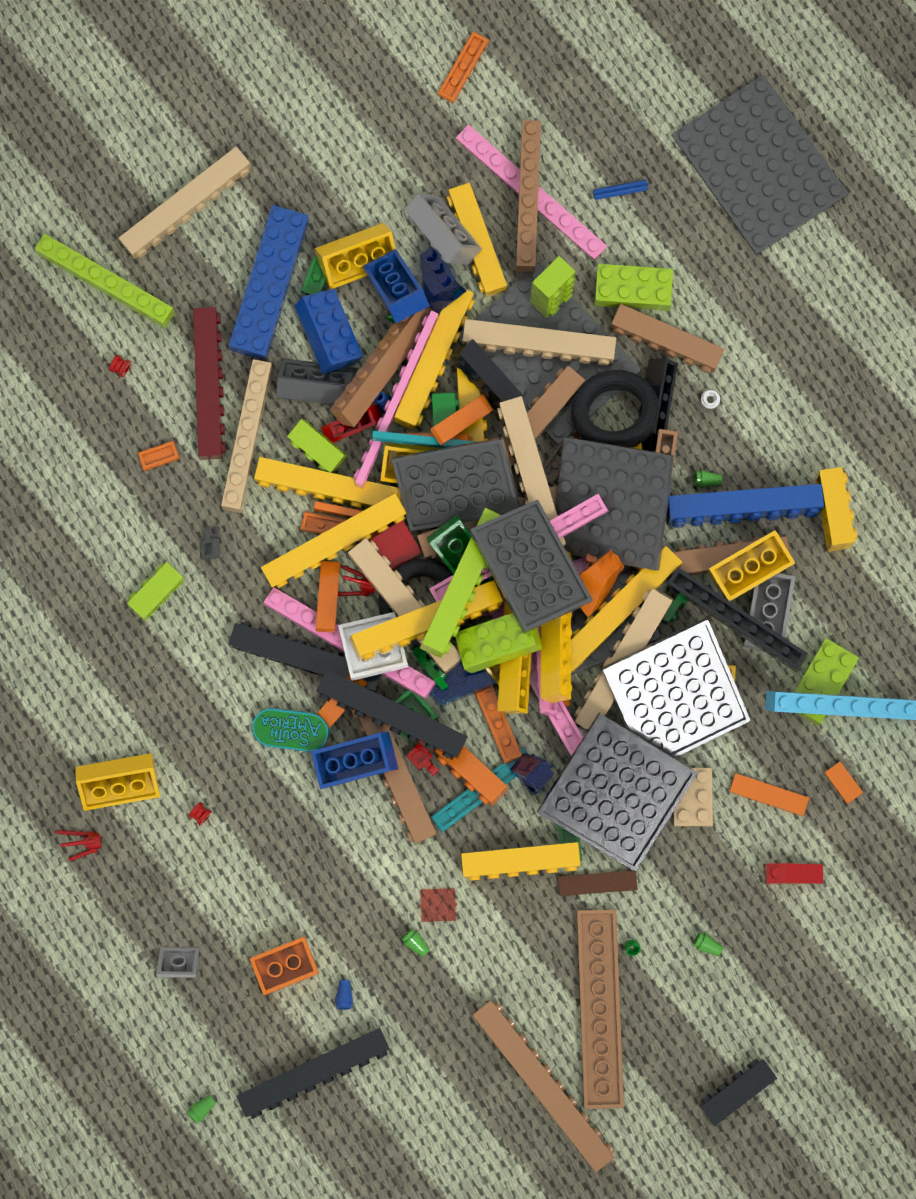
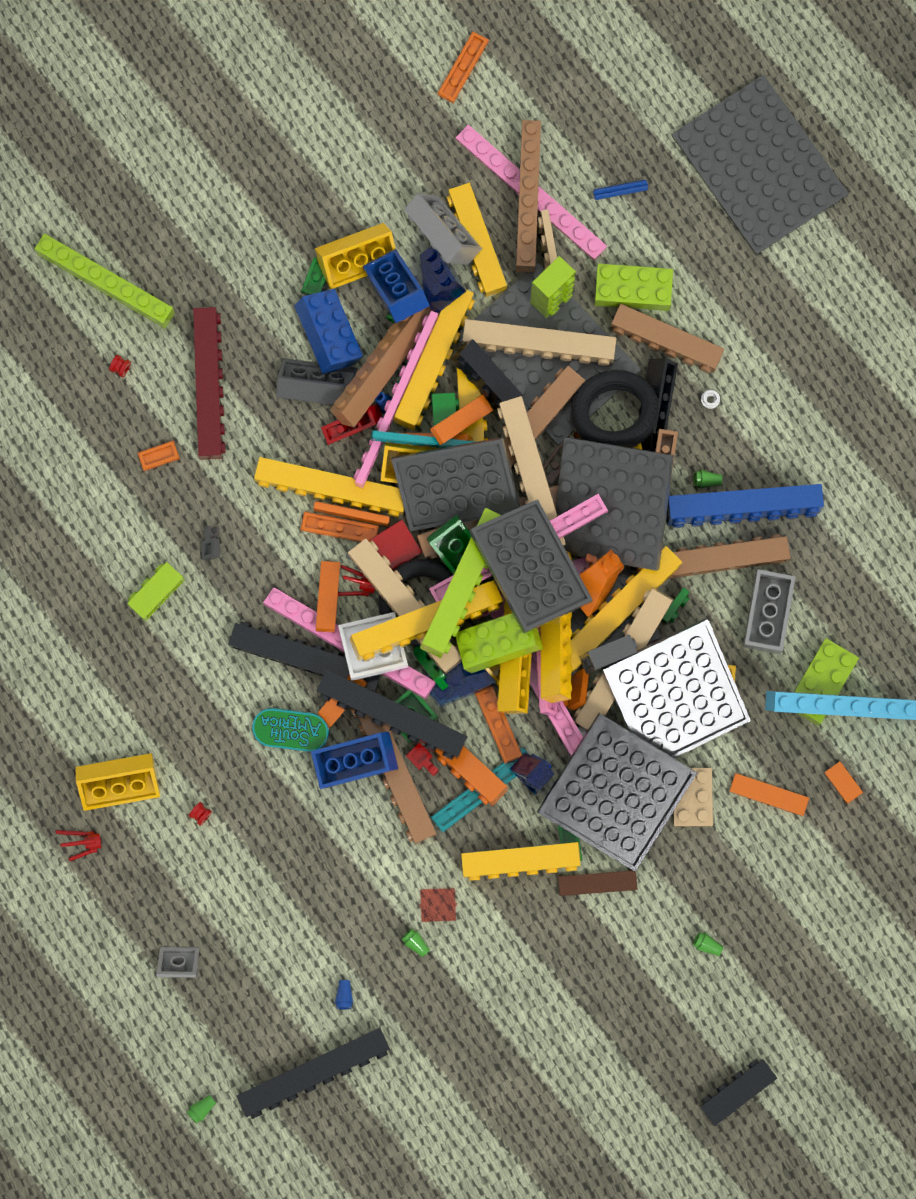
(185, 203): tan brick -> none
(247, 436): tan brick -> none
(269, 283): blue brick -> none
(284, 966): orange brick -> none
(317, 446): lime brick -> none
(337, 538): yellow brick -> none
(543, 1086): medium nougat brick -> none
(547, 239): none -> tan plate
(579, 689): none -> orange tile
(600, 1009): medium nougat plate -> none
(608, 654): none -> dark grey slope
(634, 951): green hinge -> none
(737, 620): black brick -> none
(750, 566): yellow slope -> none
(793, 873): red slope -> none
(836, 514): yellow brick -> none

